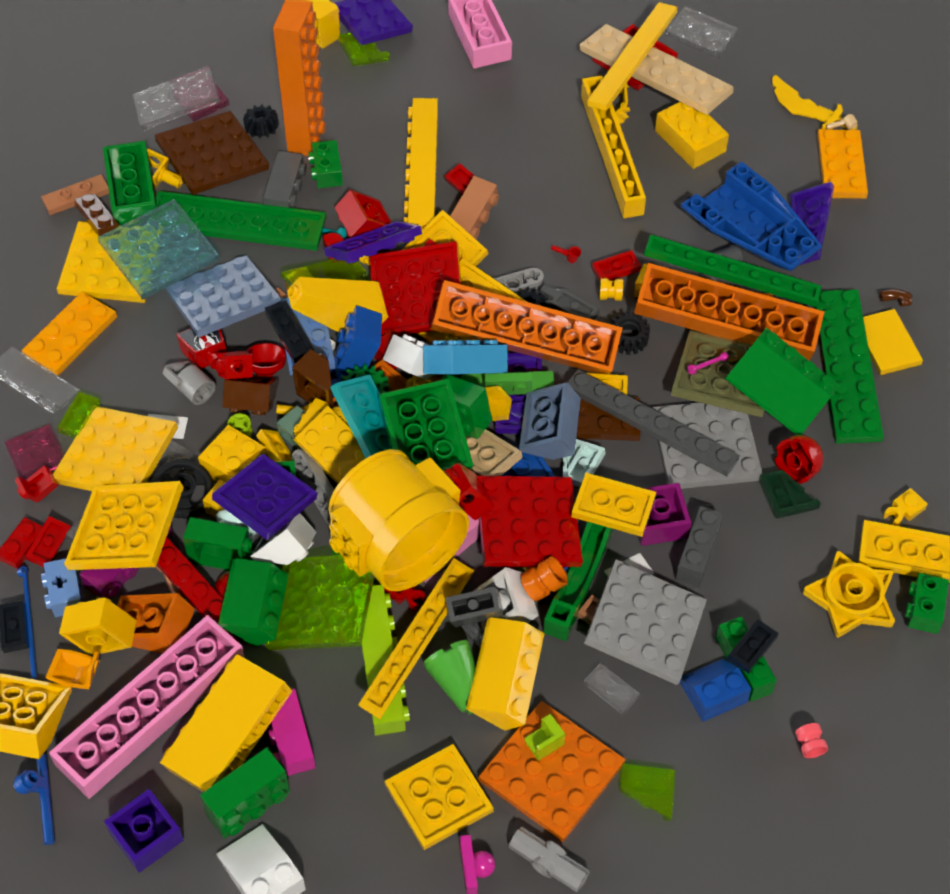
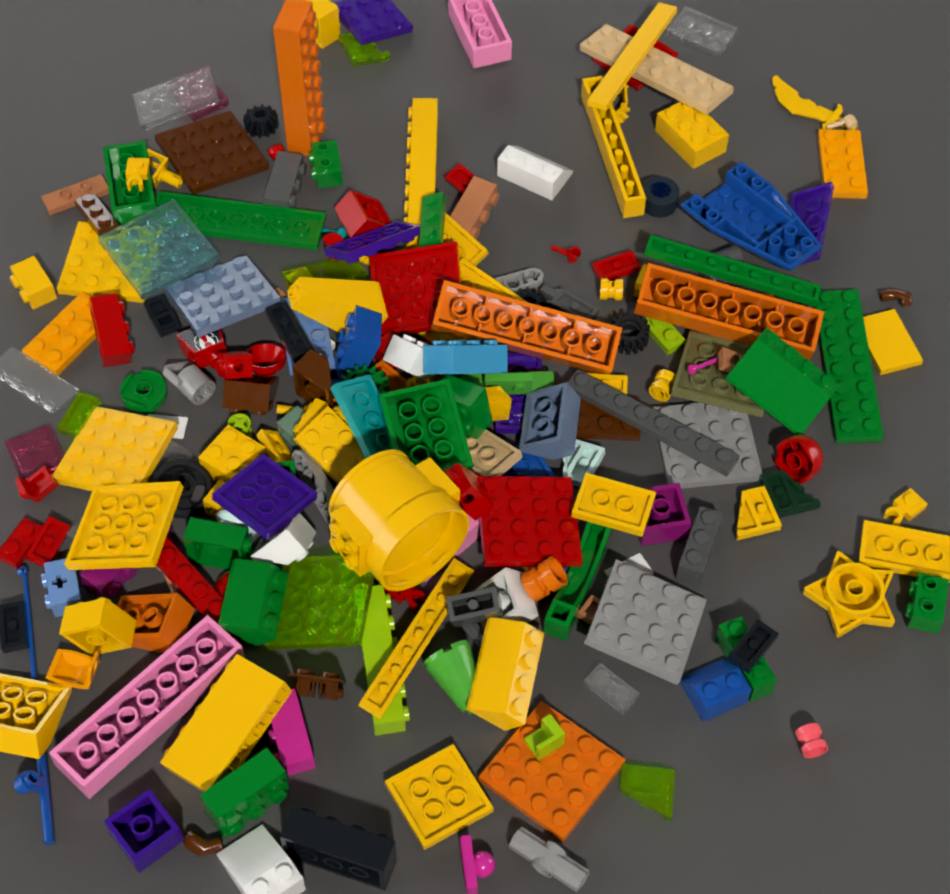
(32, 282): none -> yellow brick
(111, 330): none -> red brick
(137, 171): none -> yellow plate
(147, 402): none -> green plate
(162, 315): none -> black slope
(200, 846): none -> reddish brown arm
(273, 151): none -> red hinge
(304, 680): none -> reddish brown hinge
(339, 847): none -> black brick
(432, 219): none -> green plate
(532, 171): none -> white slope
(661, 196): none -> black wheel
(663, 385): none -> yellow wheel
(665, 335): none -> lime plate
(728, 359): none -> nougat plate
(756, 514): none -> yellow wing

